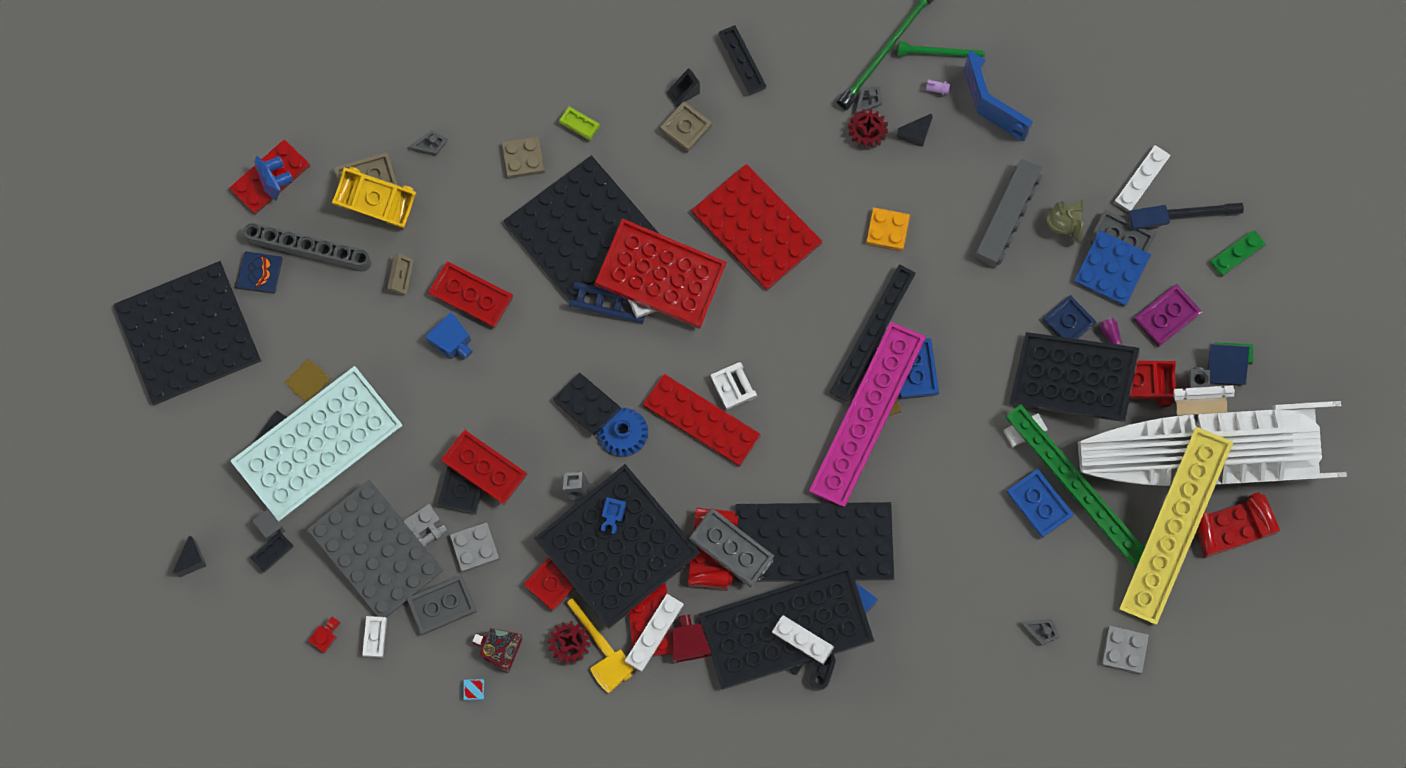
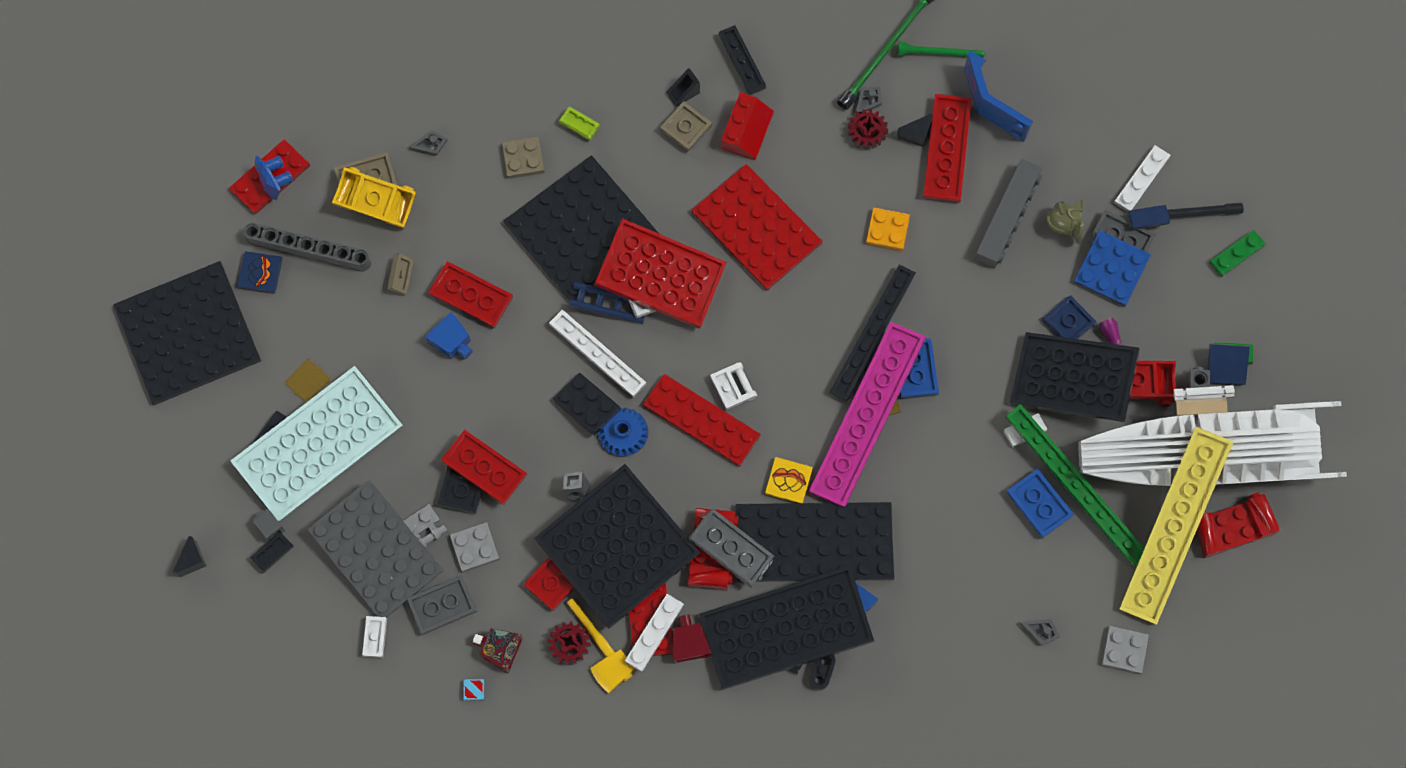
(323, 637): red plate -> none
(597, 353): none -> white plate
(613, 511): blue plate -> none
(747, 126): none -> red slope
(788, 480): none -> yellow tile
(803, 639): white plate -> none
(938, 87): lavender pin -> none
(947, 148): none -> red plate
(1167, 315): magenta tile -> none

